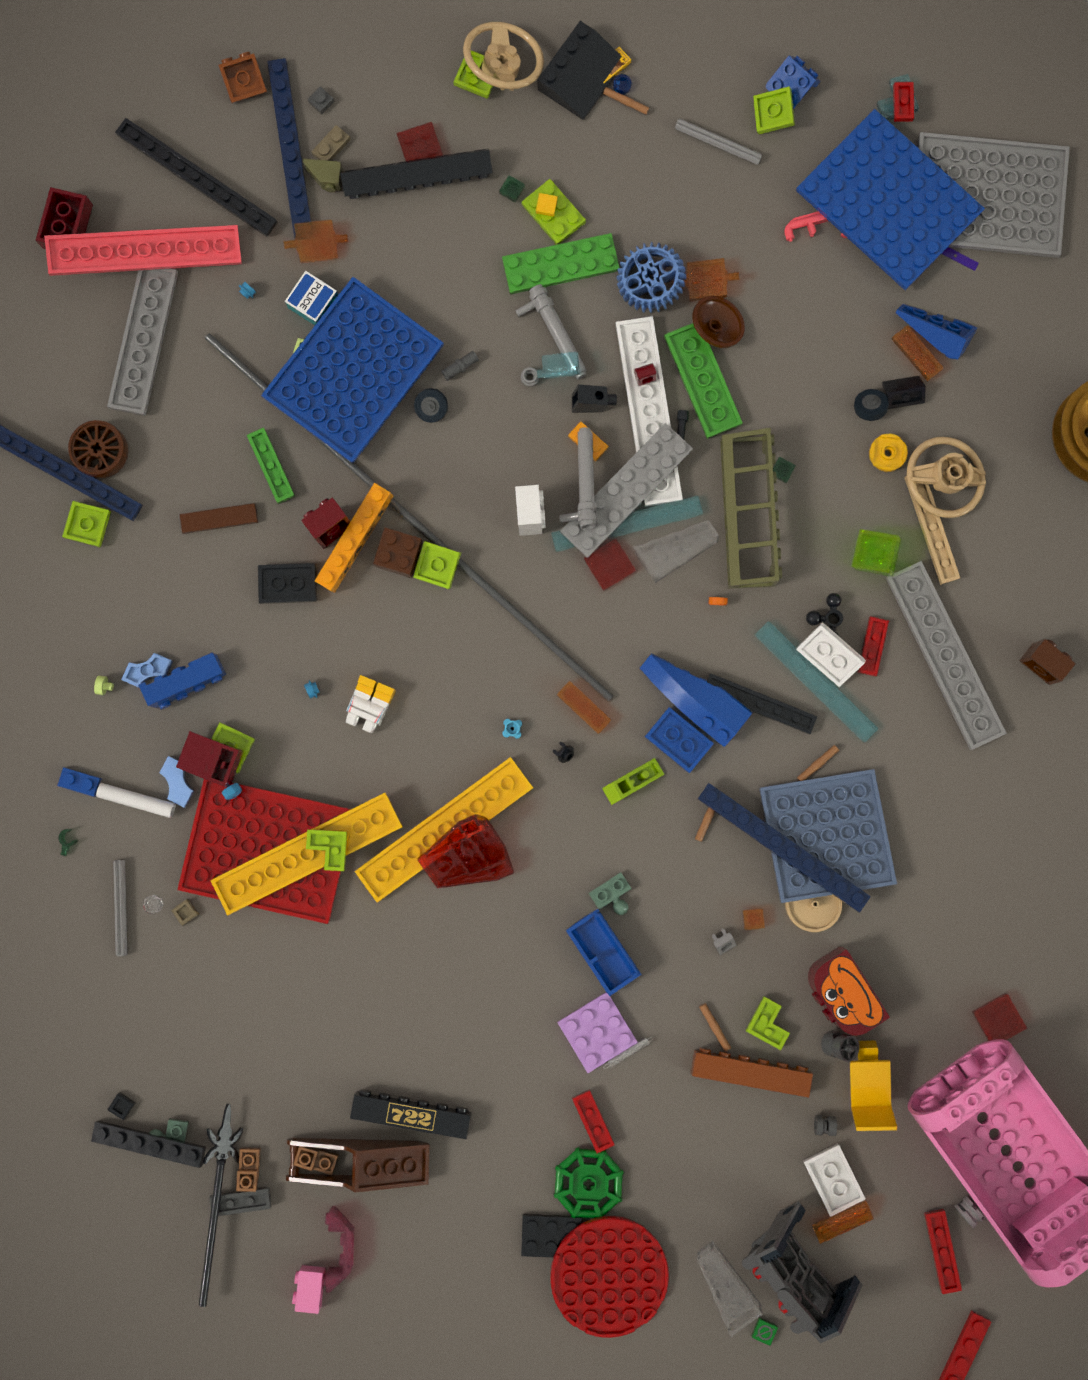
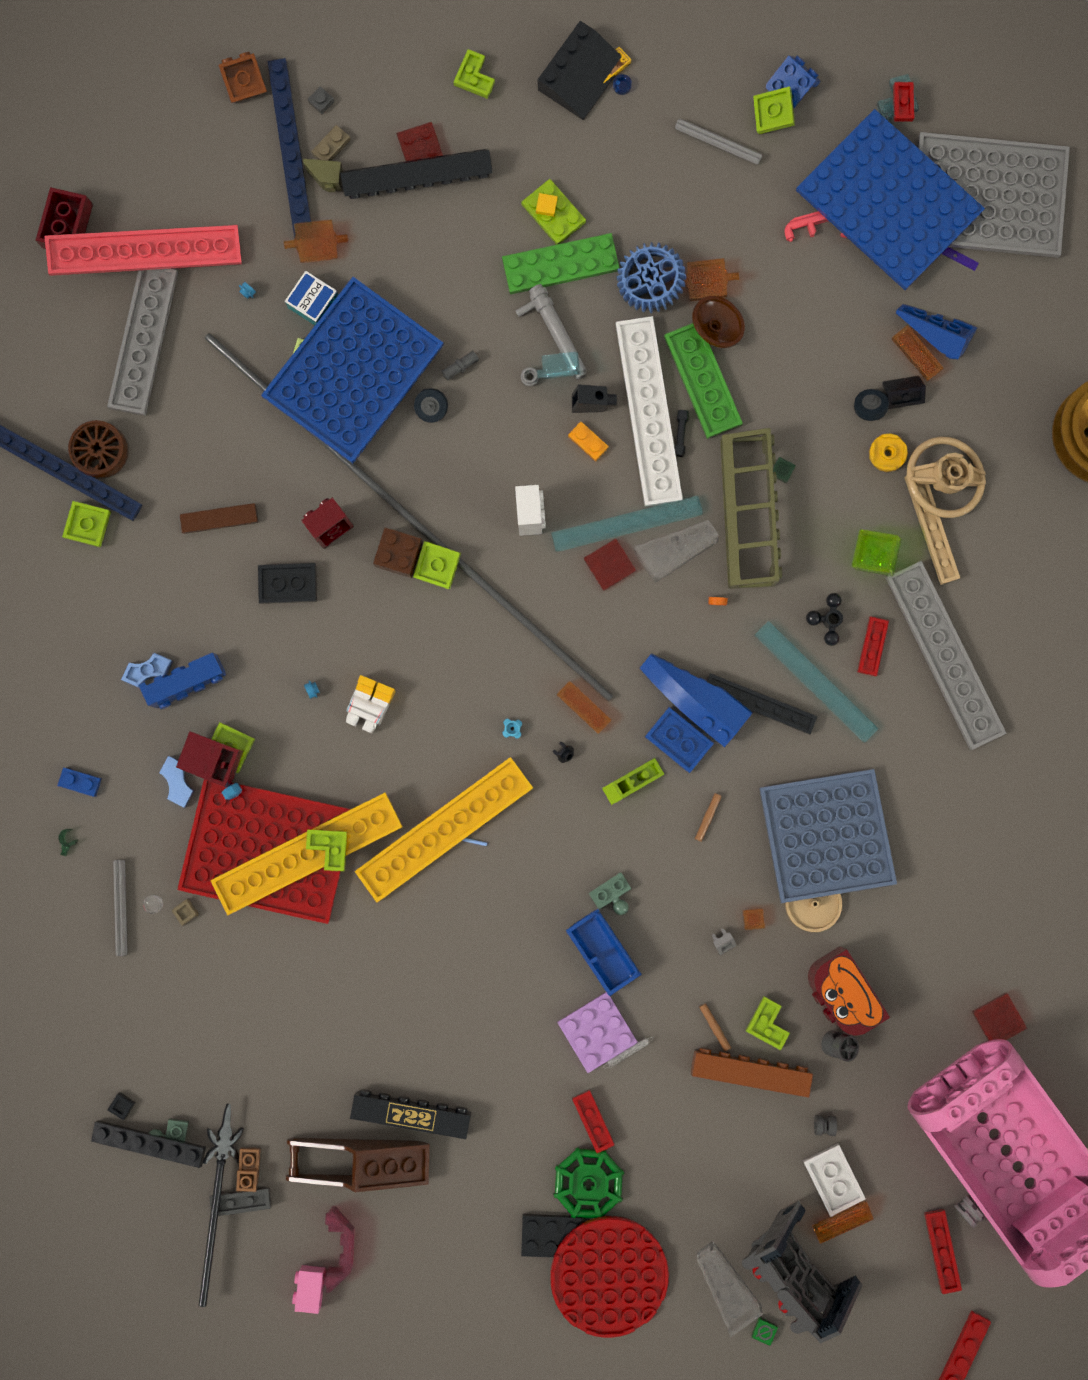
(102, 685): yellowish green tile -> none
(135, 800): white piece -> none
(196, 177): black plate -> none
(270, 465): bright green plate -> none
(316, 1159): medium nougat slope -> none
(354, 537): light orange brick -> none
(467, 855): clear red wedge -> none
(500, 60): tan piece -> none
(512, 188): clear green plate -> none
(587, 506): light grey cylinder -> none
(626, 100): medium nougat piece -> none
(629, 488): light grey plate -> none
(645, 374): dark red brick -> none
(784, 848): dark blue plate -> none
(818, 763): medium nougat piece -> none
(831, 654): white plate -> none
(871, 1090): yellow piece -> none
(1047, 661): reddish brown brick -> none

